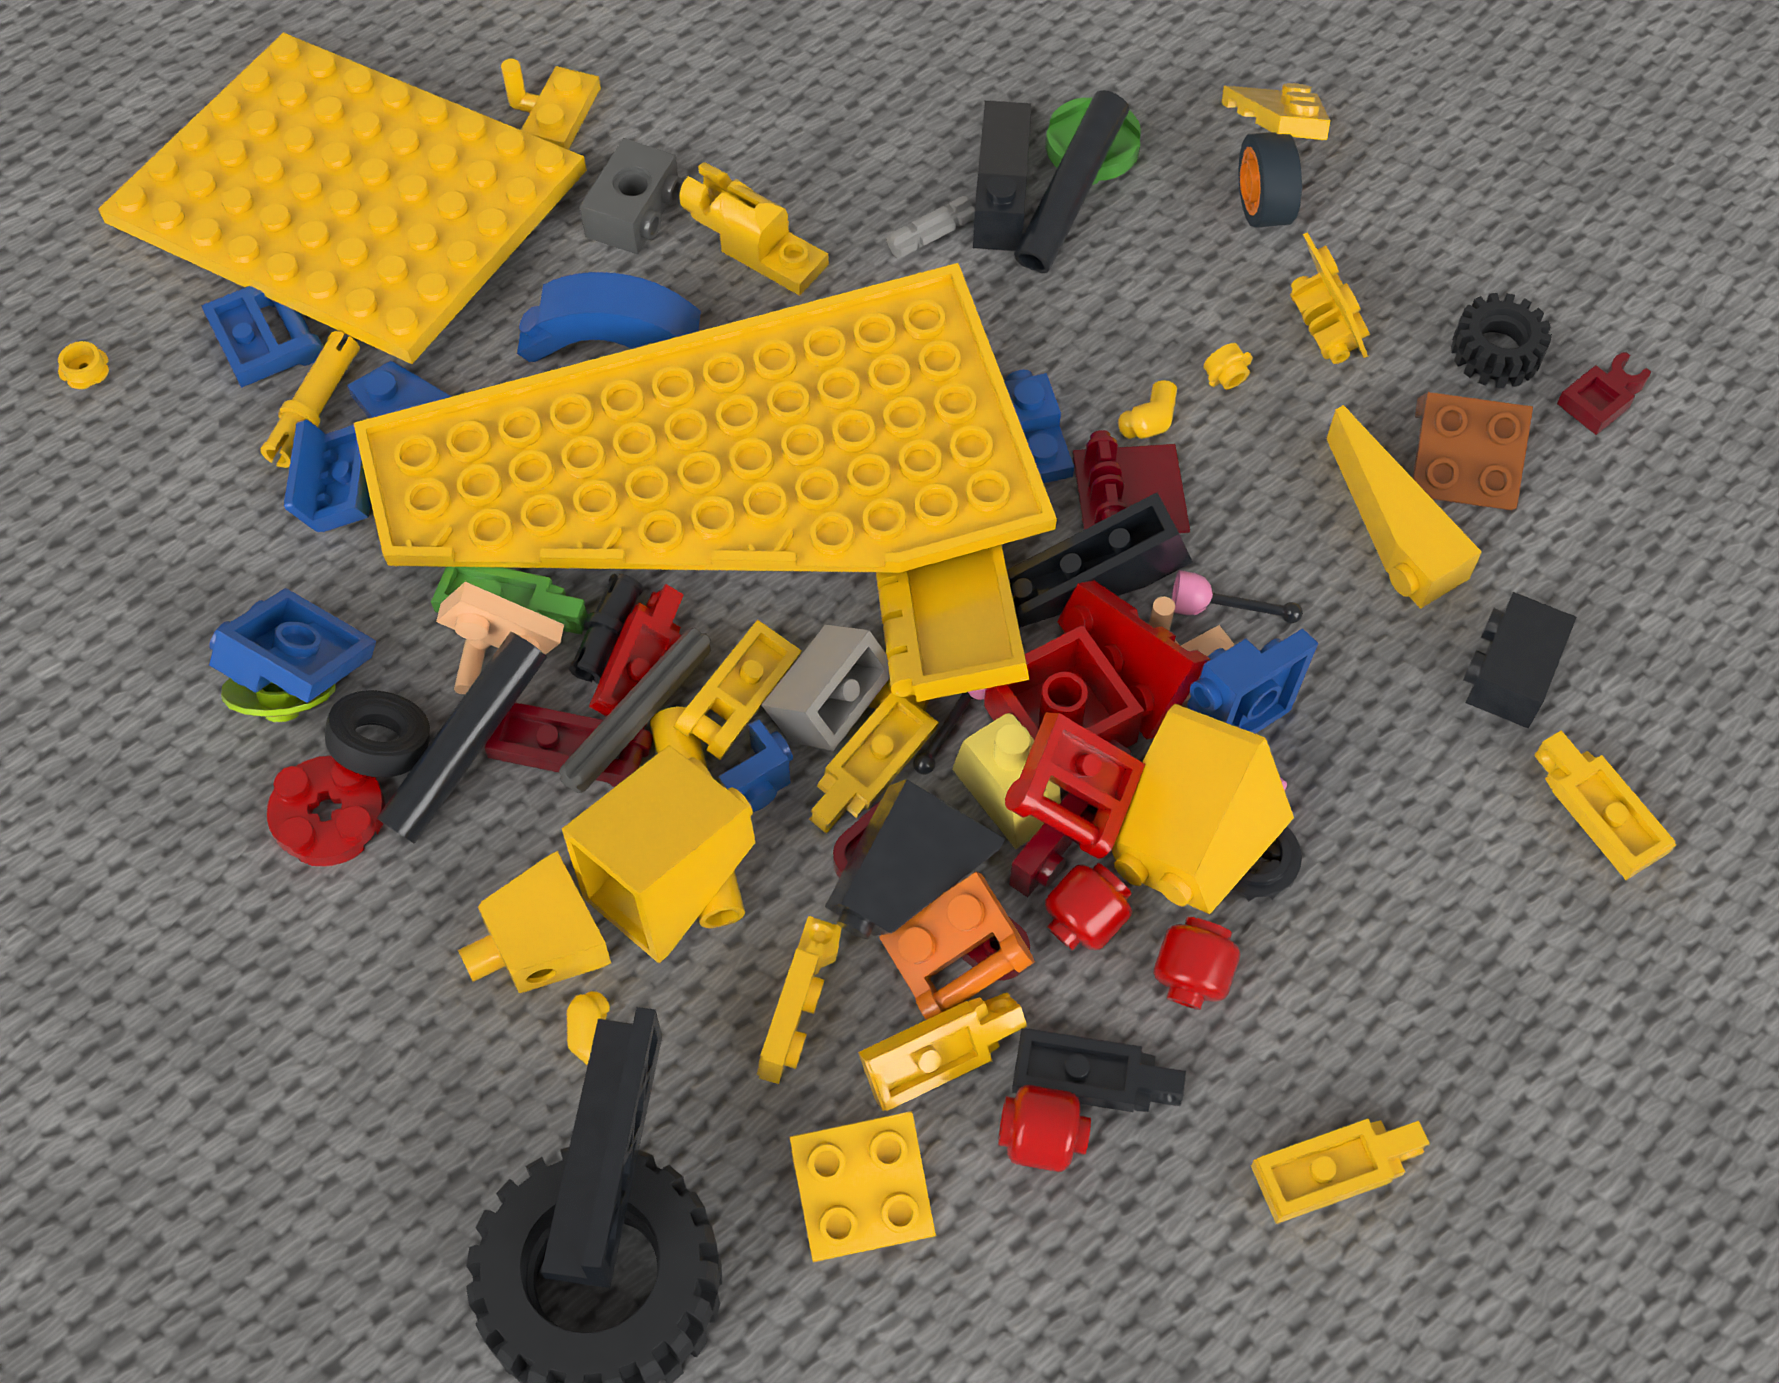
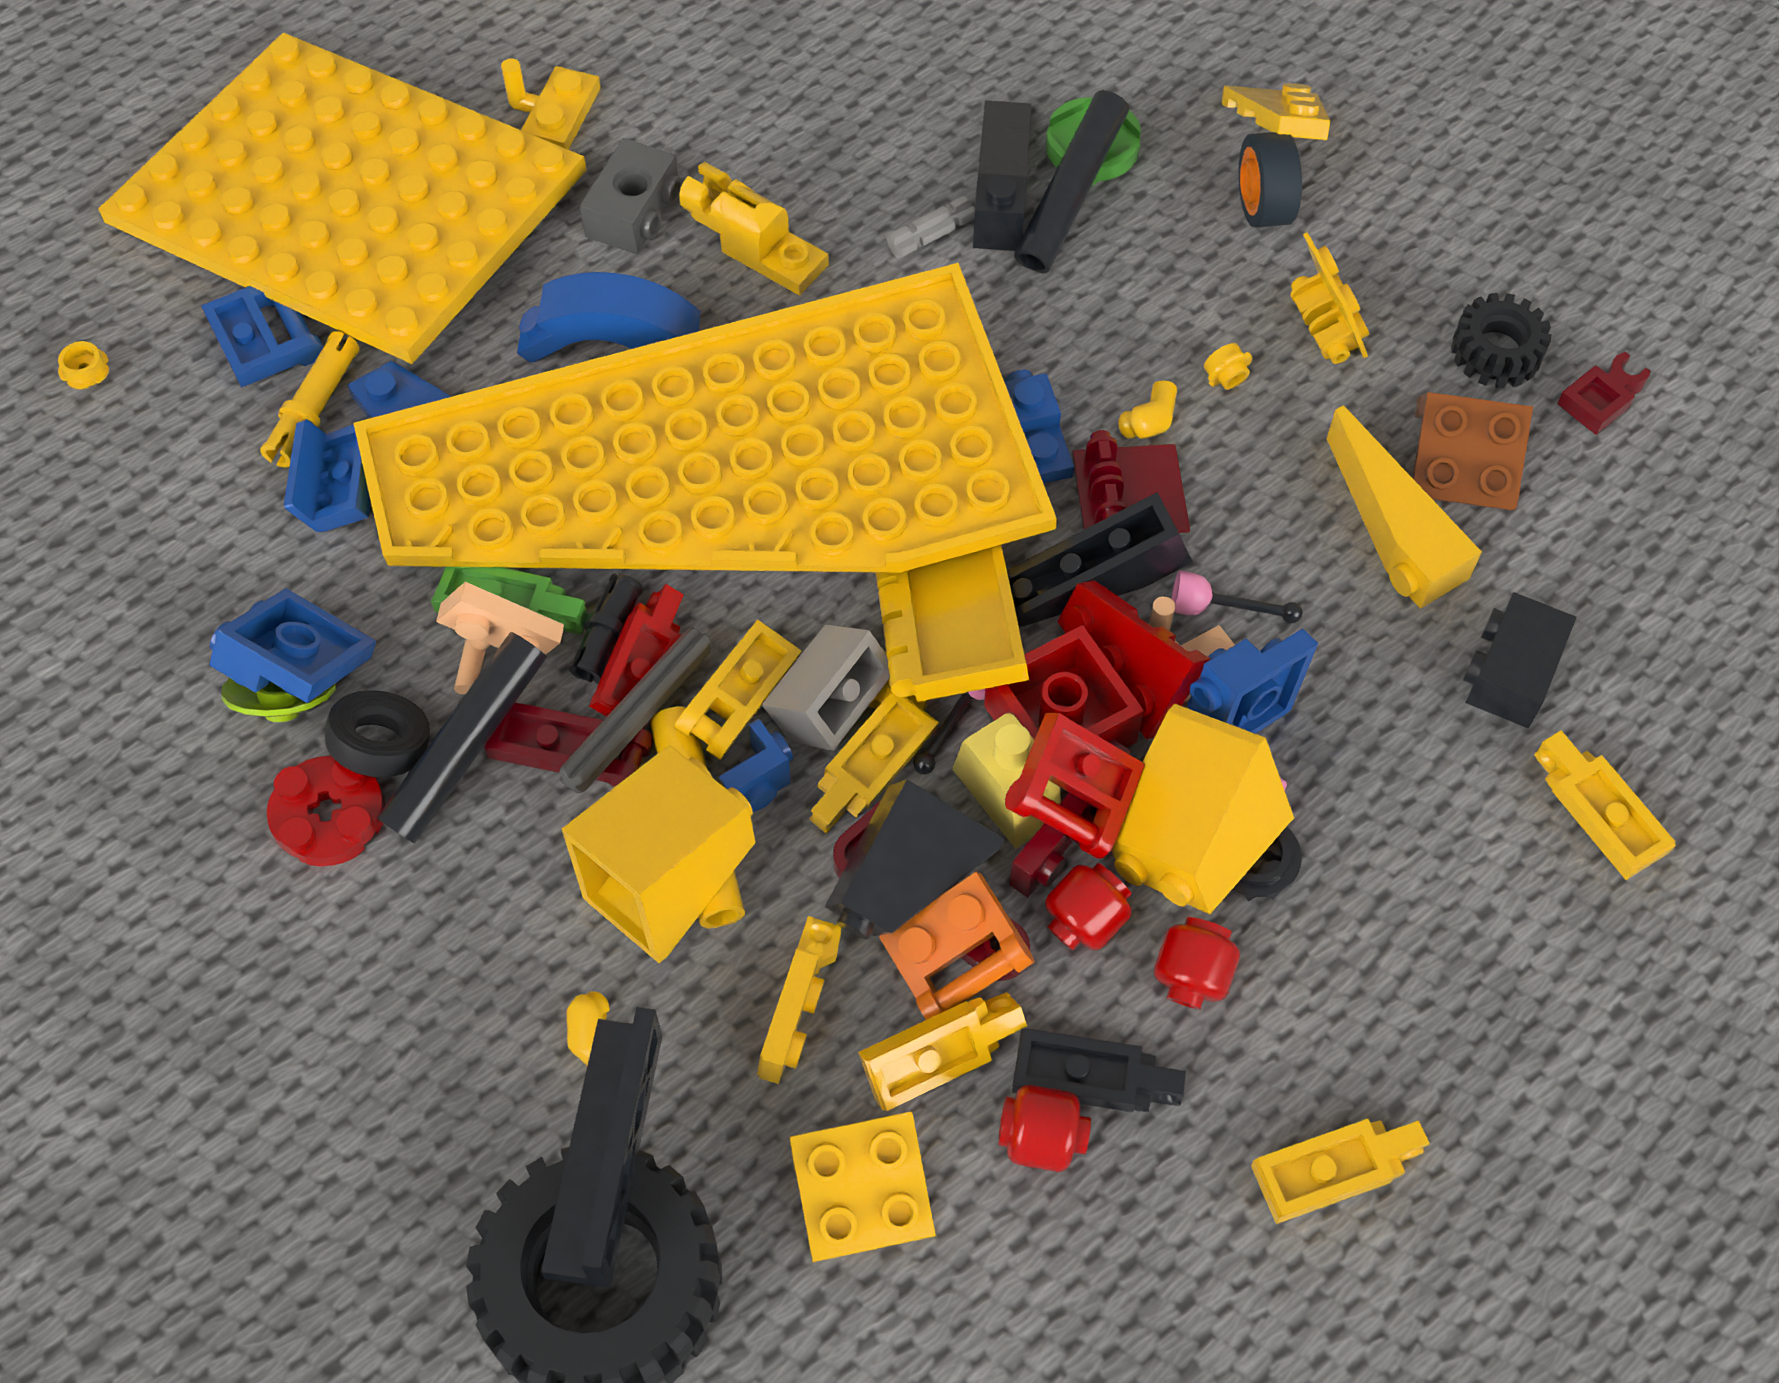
(537, 930): yellow torso -> none

